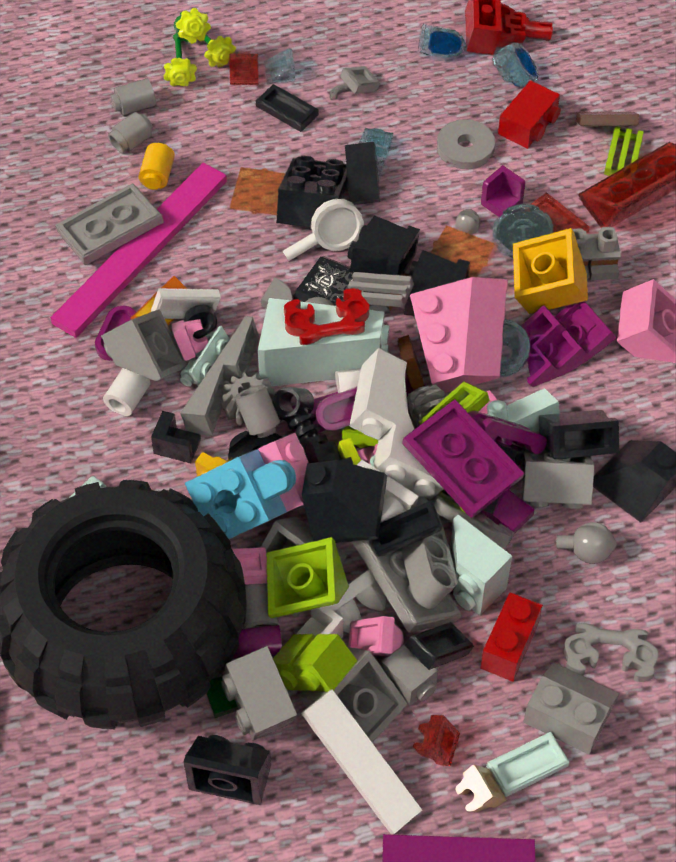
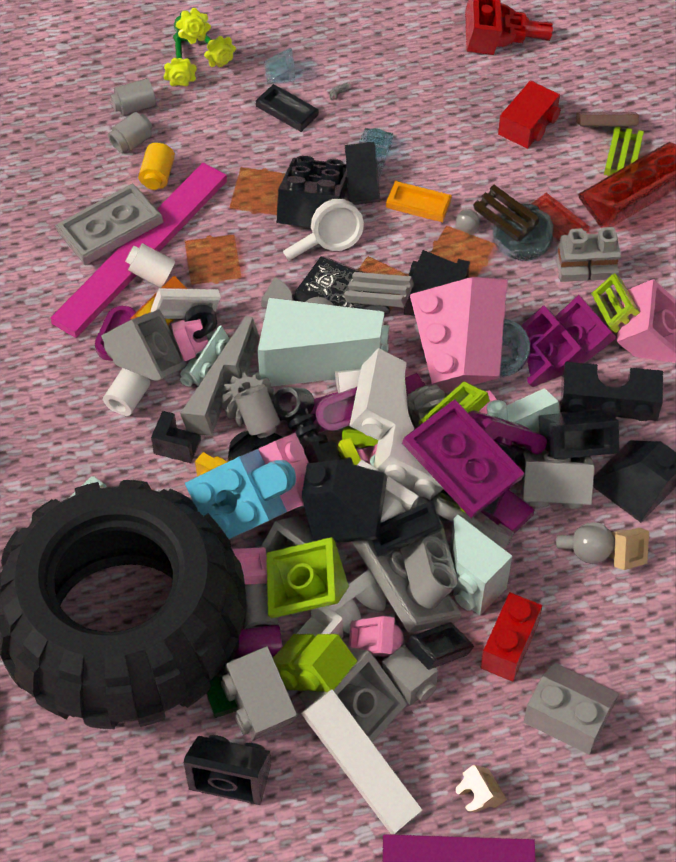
(149, 264): none -> white brick
(212, 259): none -> clear orange piece
(244, 68): clear red tile -> none
(300, 321): red helmet -> none
(360, 79): light grey tile -> none
(383, 248): black hips -> none
(412, 368): reddish brown tile -> none
(418, 201): none -> light orange tile
(439, 740): clear red tile -> none
(440, 42): rock -> none
(465, 157): light grey tile -> none
(496, 192): none -> dark brown tile
(502, 191): magenta panel -> none
(515, 65): clear light blue rock -> none
(528, 764): light aqua tile -> none
(549, 271): yellow slope -> none
(622, 313): none -> lime tile
(630, 548): none -> tan tile
(637, 399): none -> black arch
(642, 654): light grey helmet -> none

